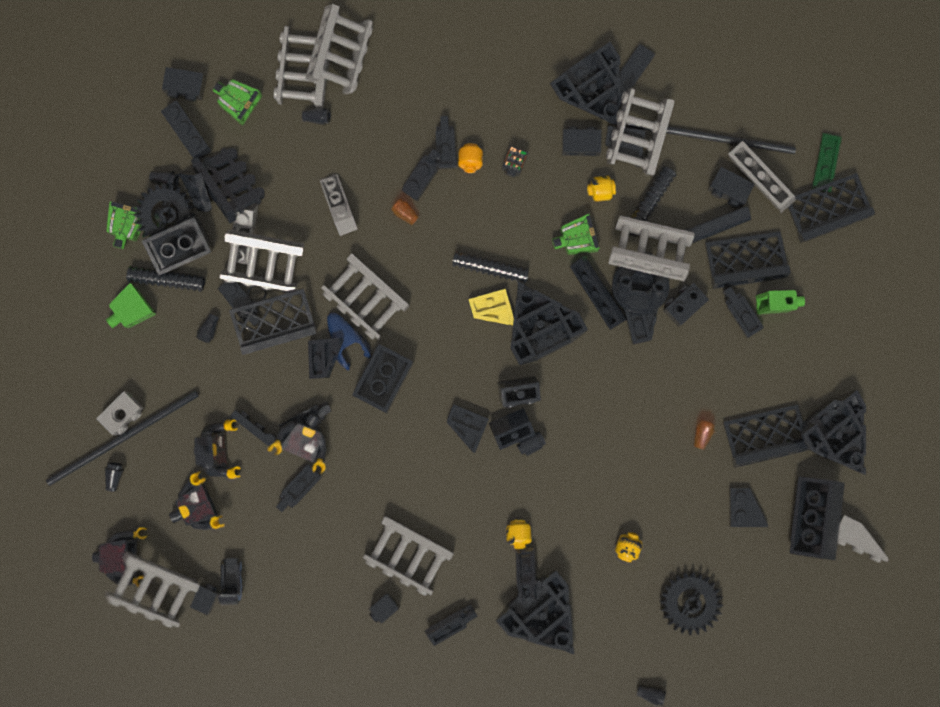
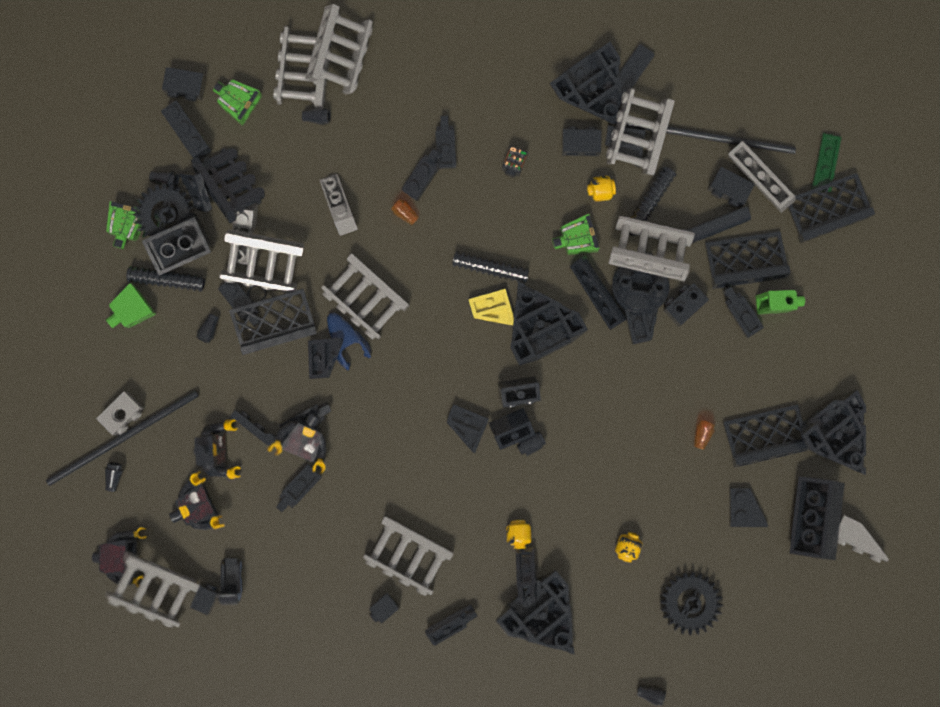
(383, 378): black brick -> none
(470, 157): light orange head -> none

